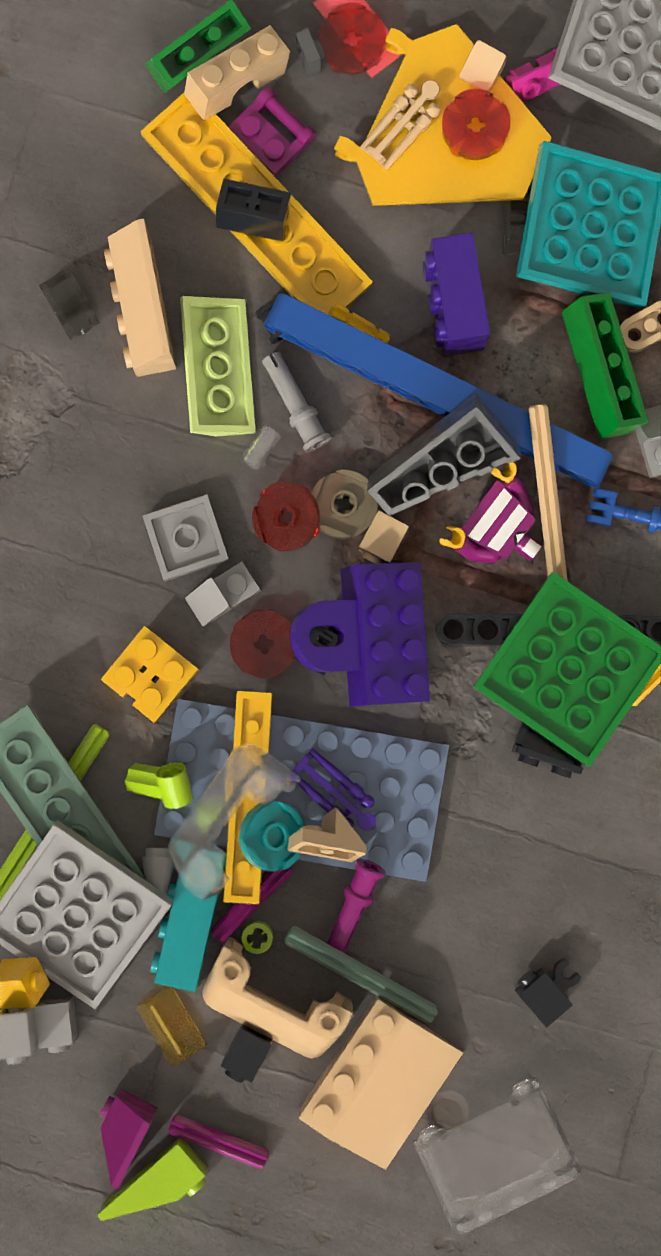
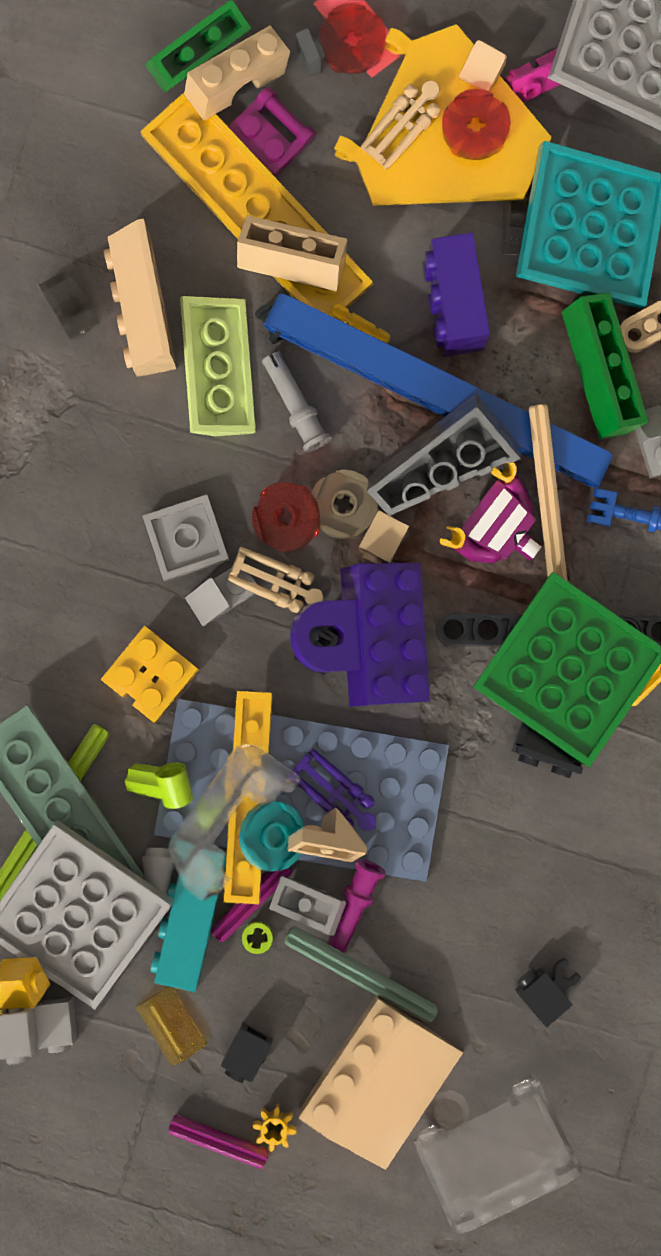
(123, 1131): magenta slope -> none
(160, 1182): lime slope -> none
(252, 209): black hinge -> none
(252, 660): clear red plate -> none
(260, 448): clear pin -> none
(273, 1137): none -> yellow gear
(291, 253): none -> tan brick
(293, 572): none -> tan piece
(304, 1033): tan windscreen -> none
(307, 905): none -> light grey slope

